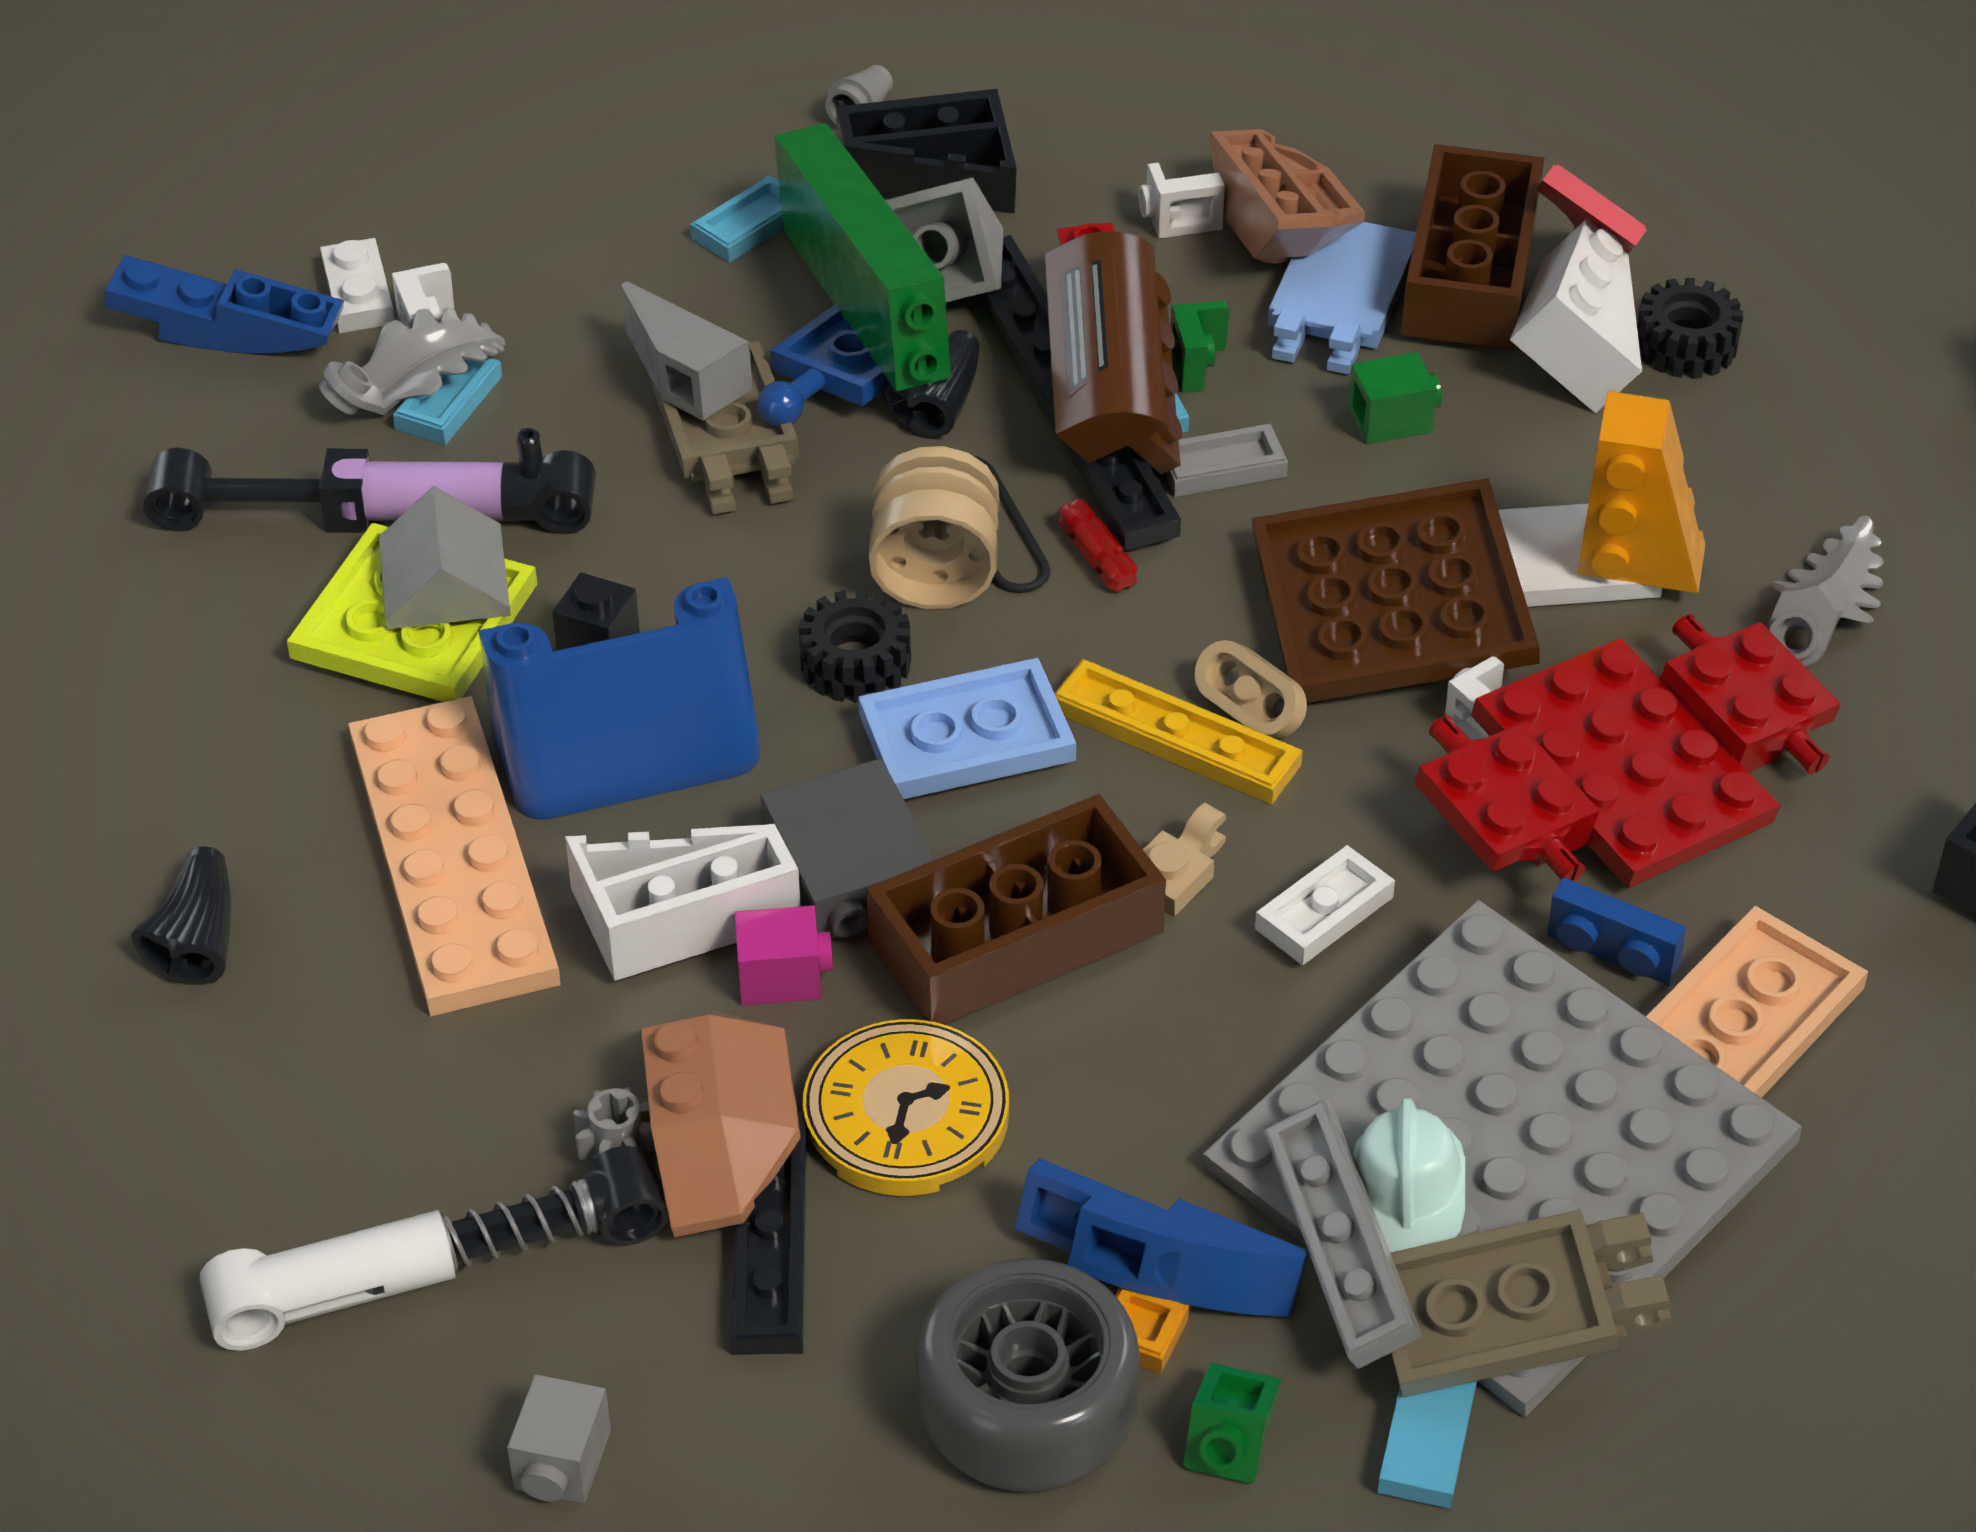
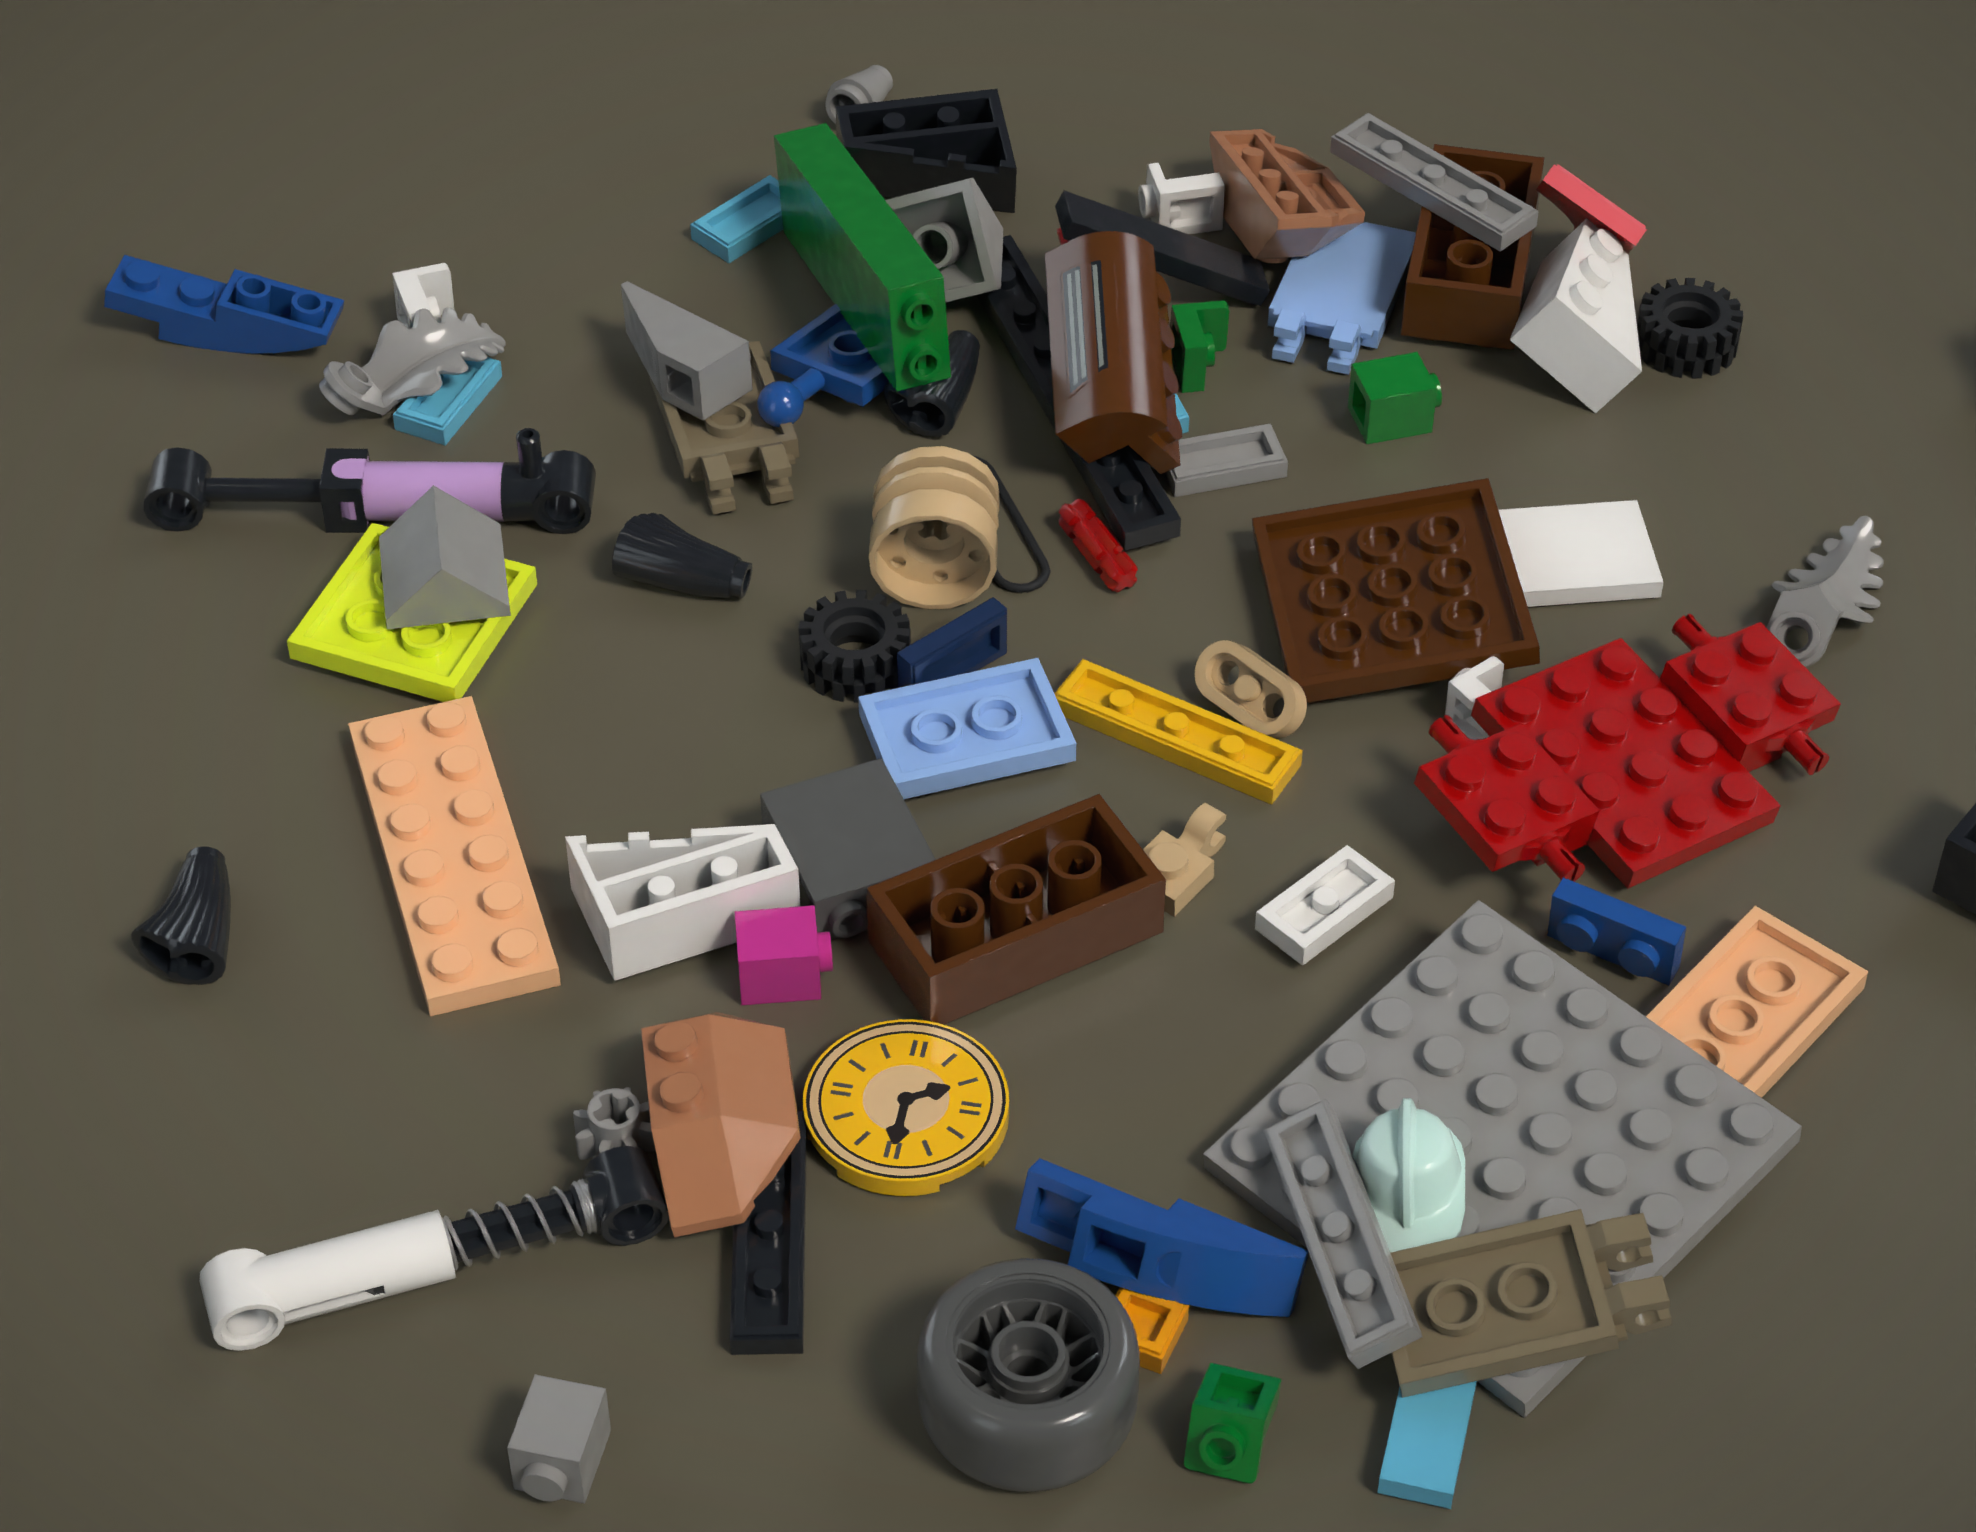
(358, 278): white plate -> none
(594, 612): black brick -> none
(622, 711): blue windscreen -> none
(668, 557): none -> black piece
(956, 647): none -> dark blue tile
(1174, 251): none -> black tile
(1434, 182): none -> light grey tile
(1639, 500): light orange wedge -> none

